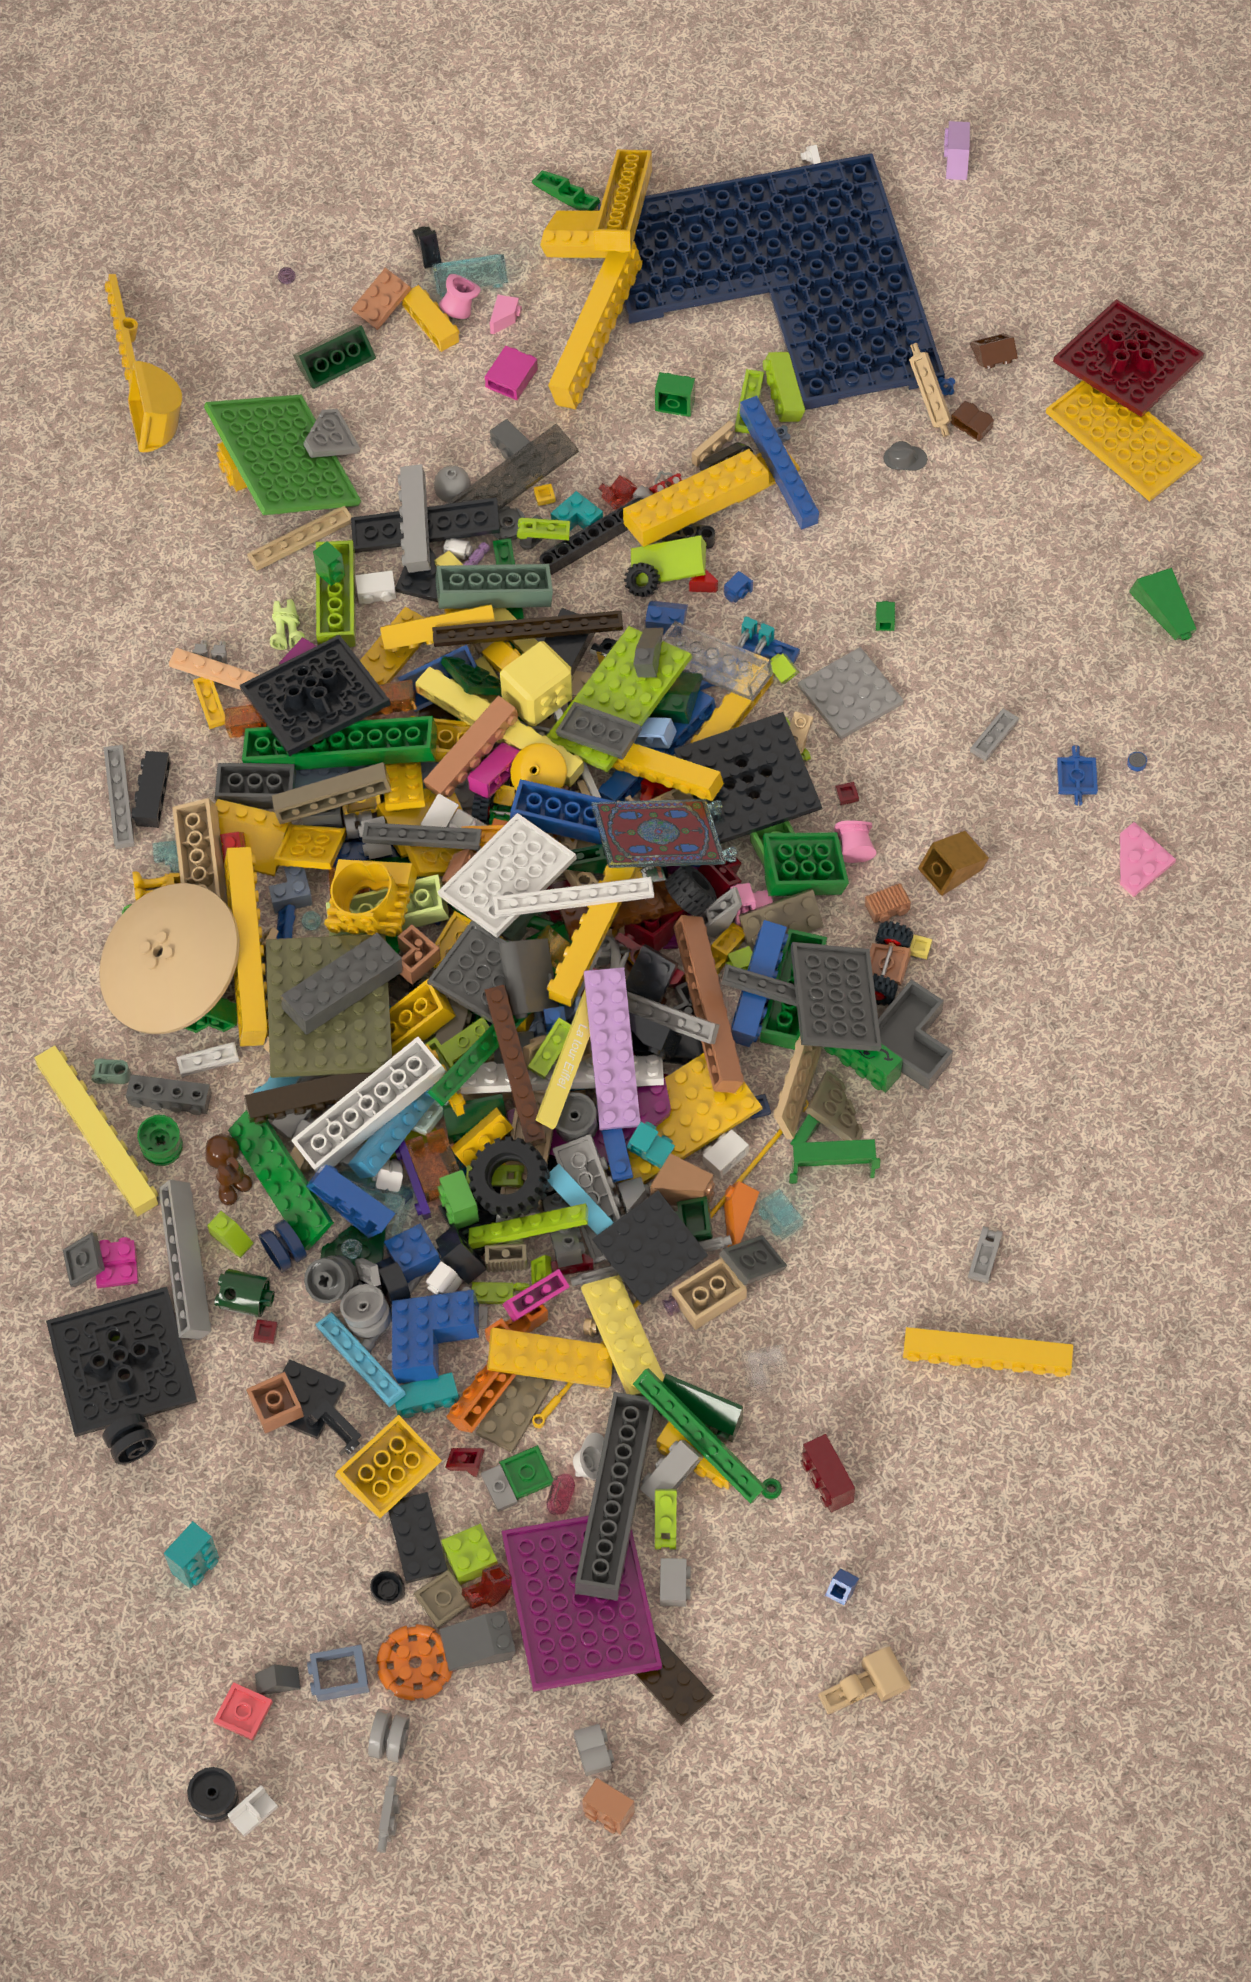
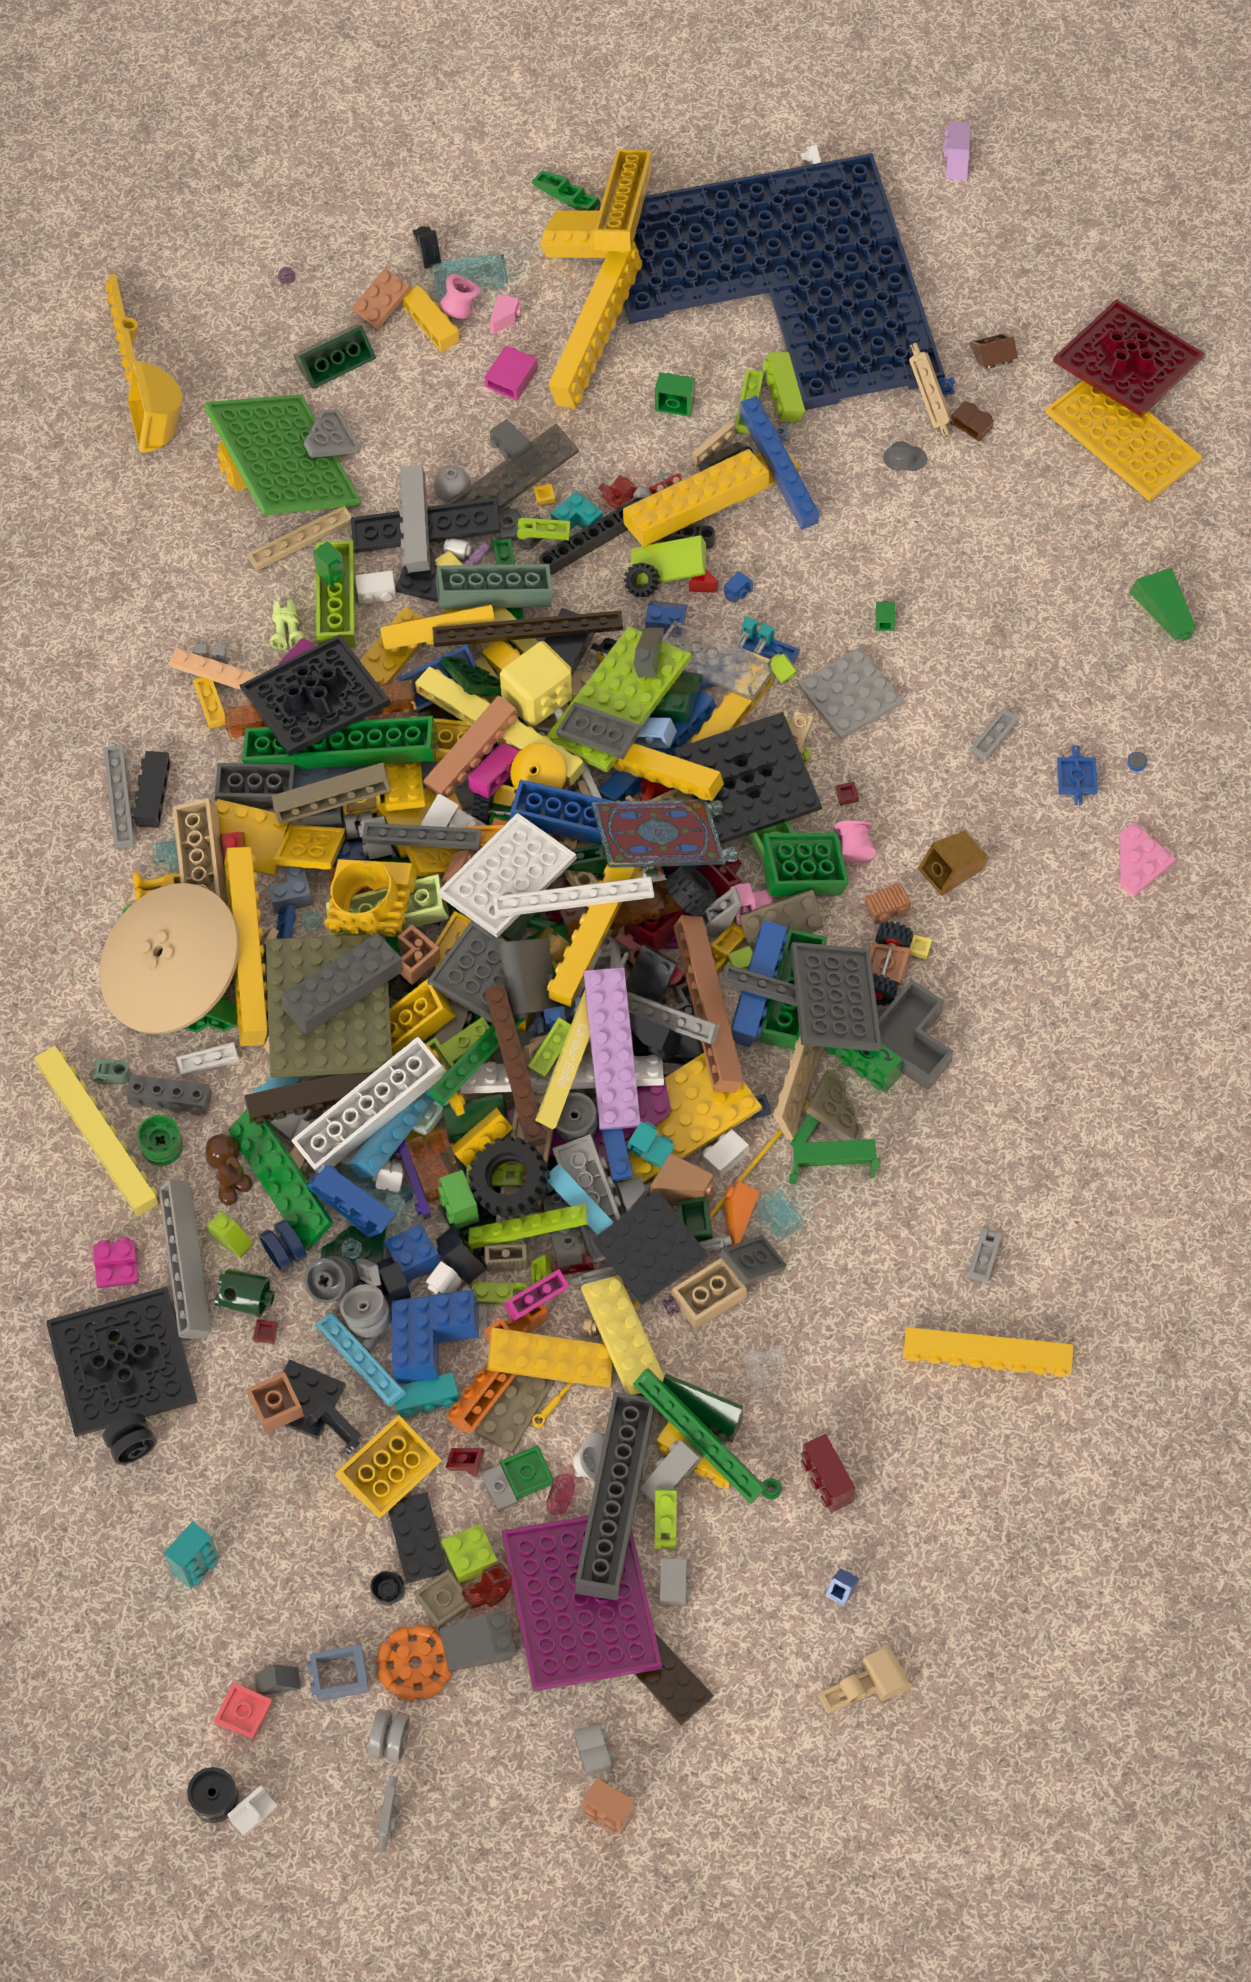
(83, 1259): dark grey tile -> none

